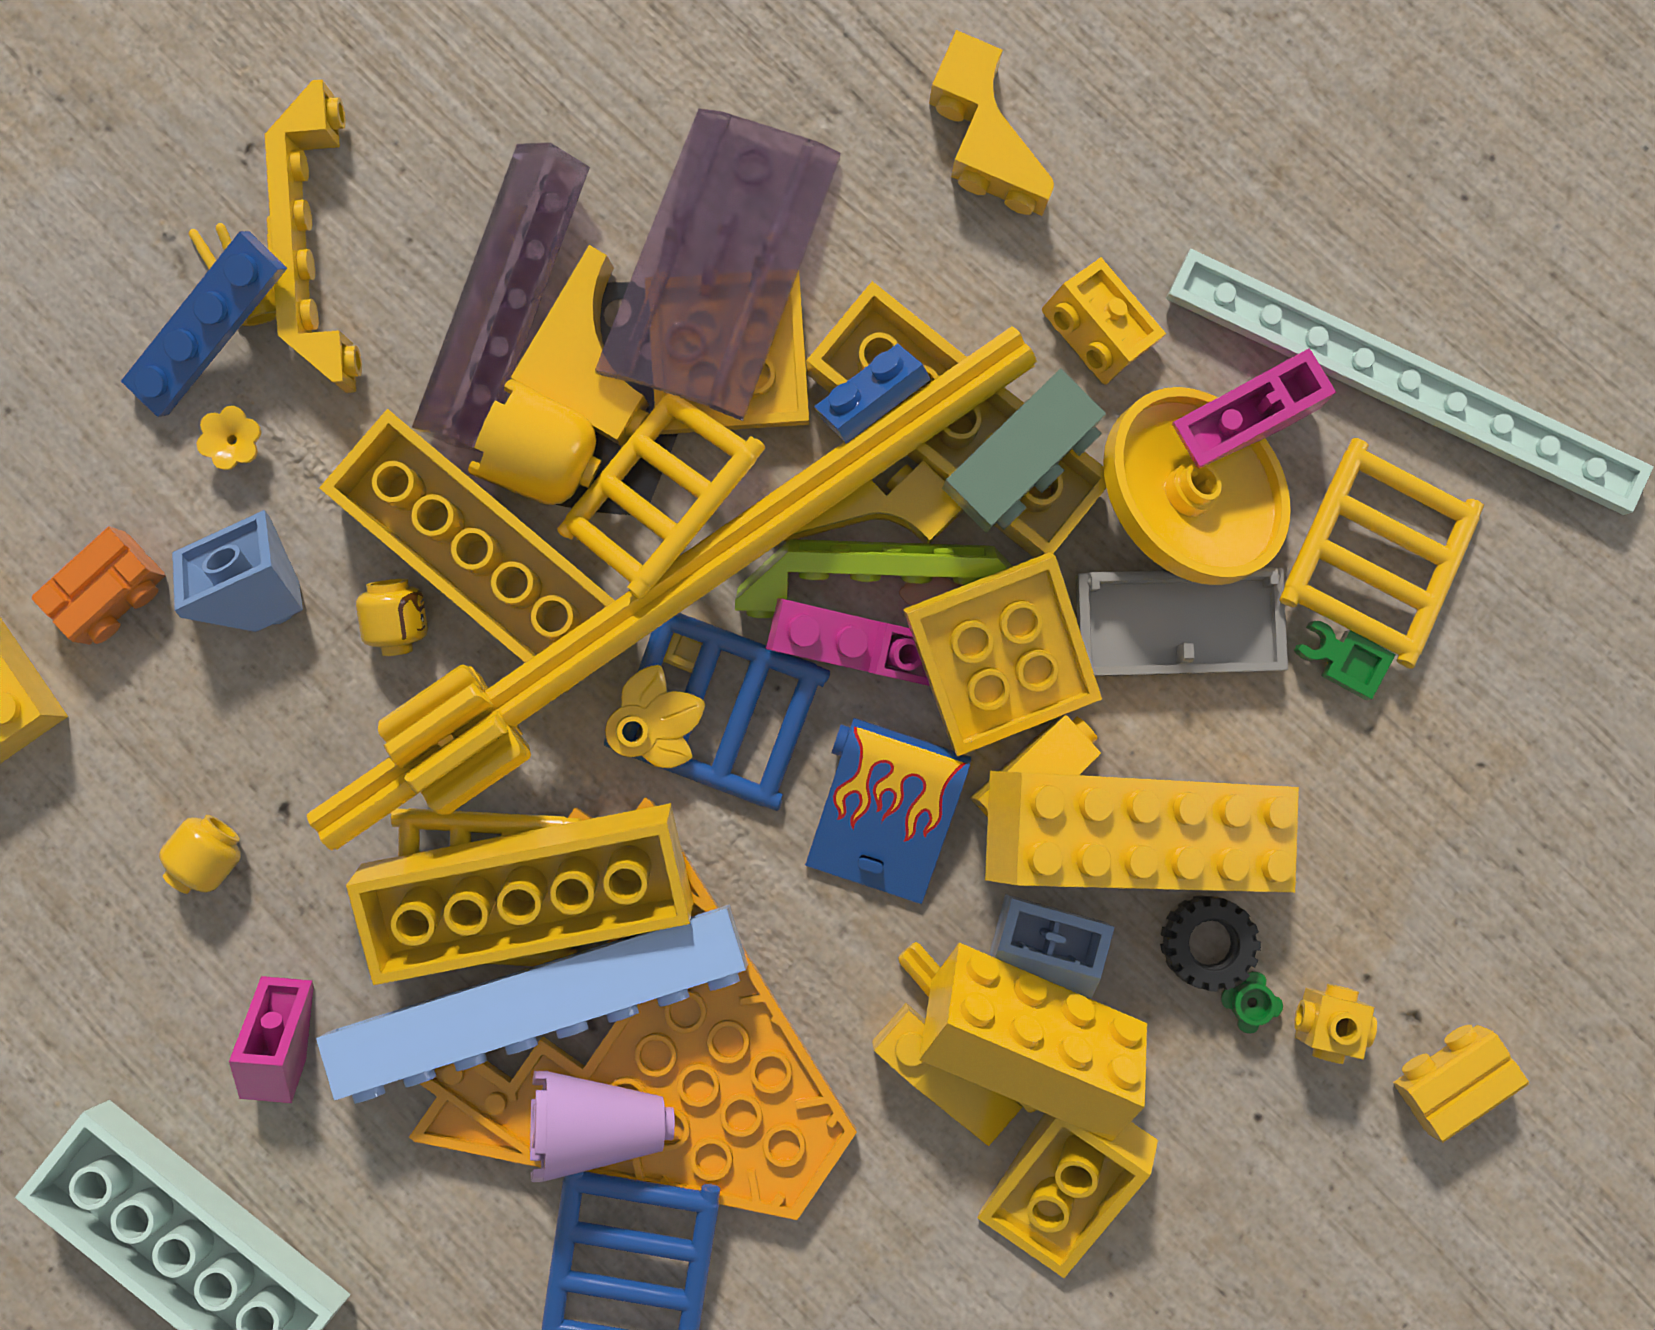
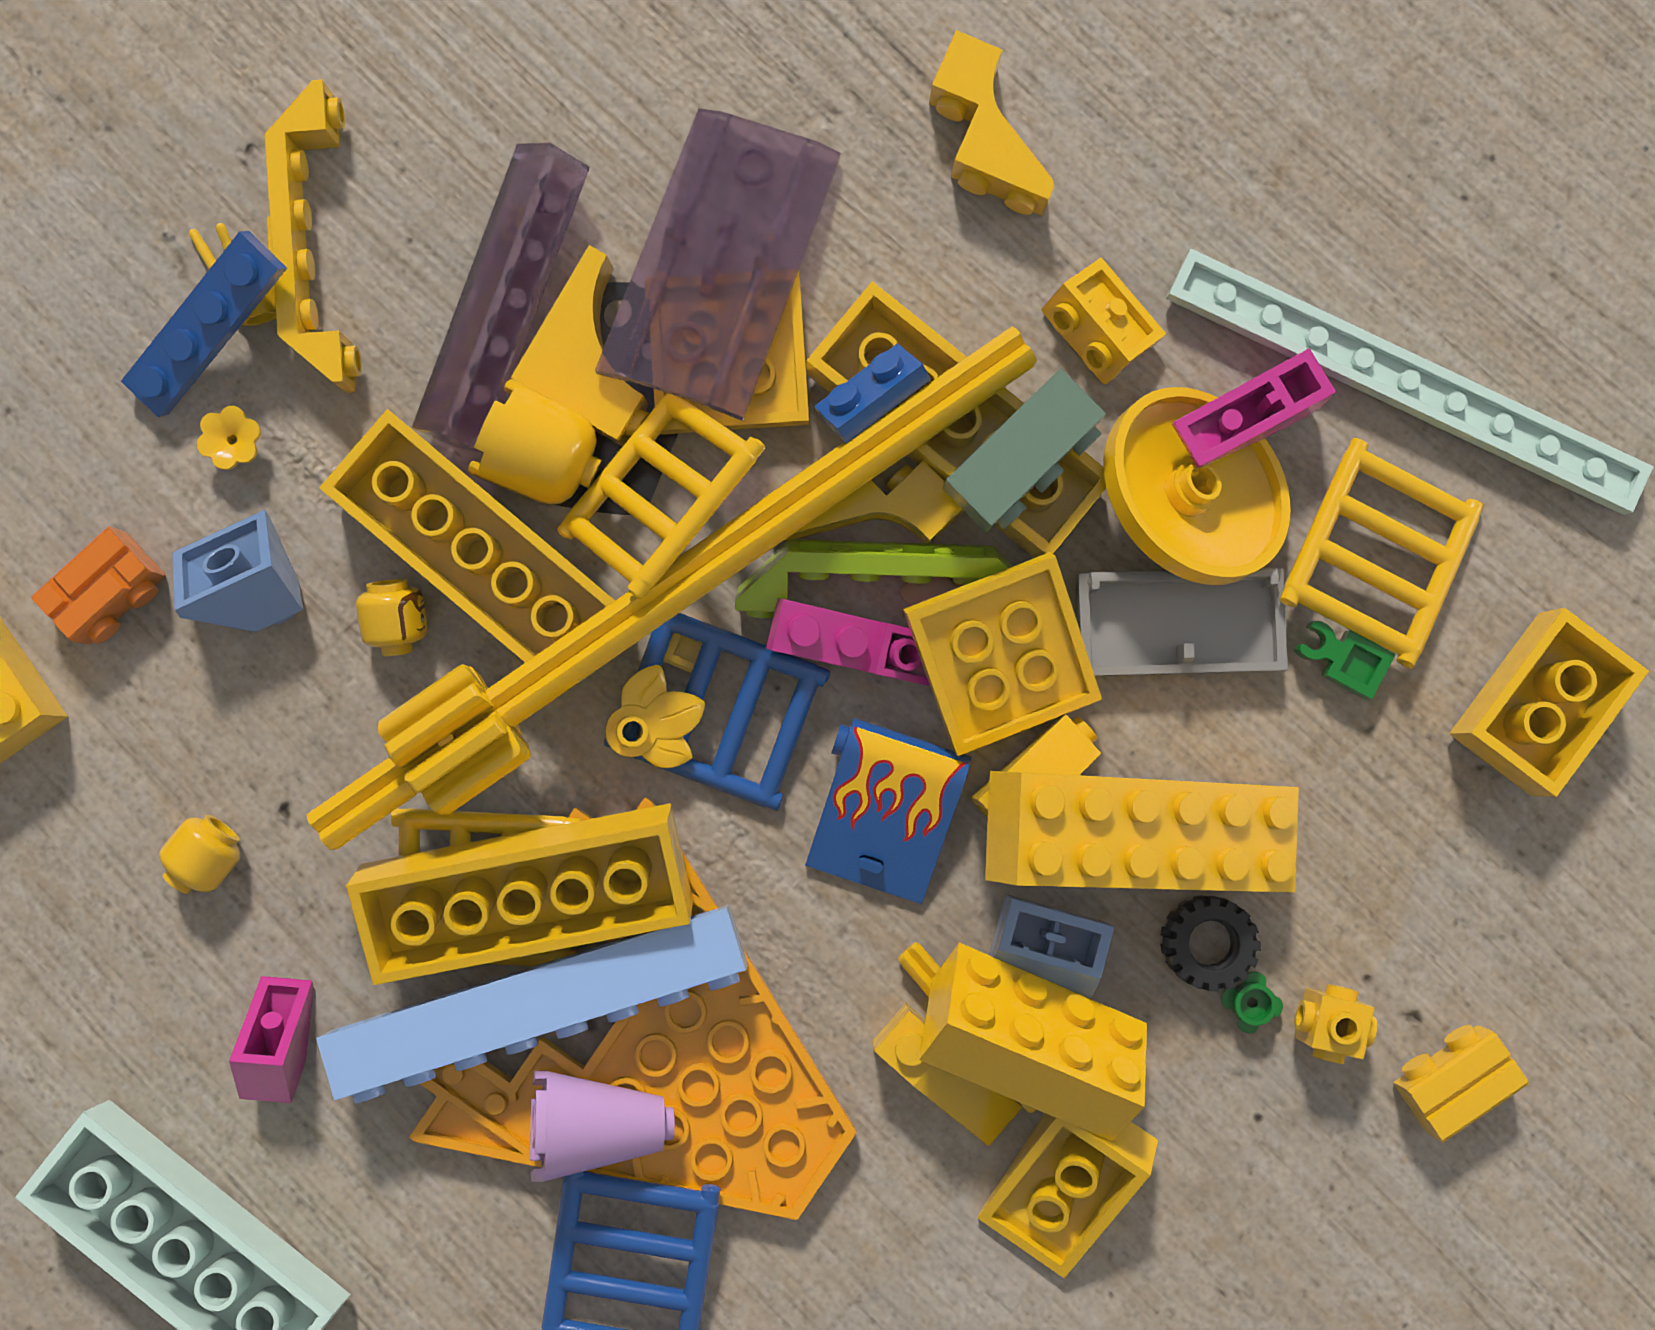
(1549, 702): none -> yellow brick

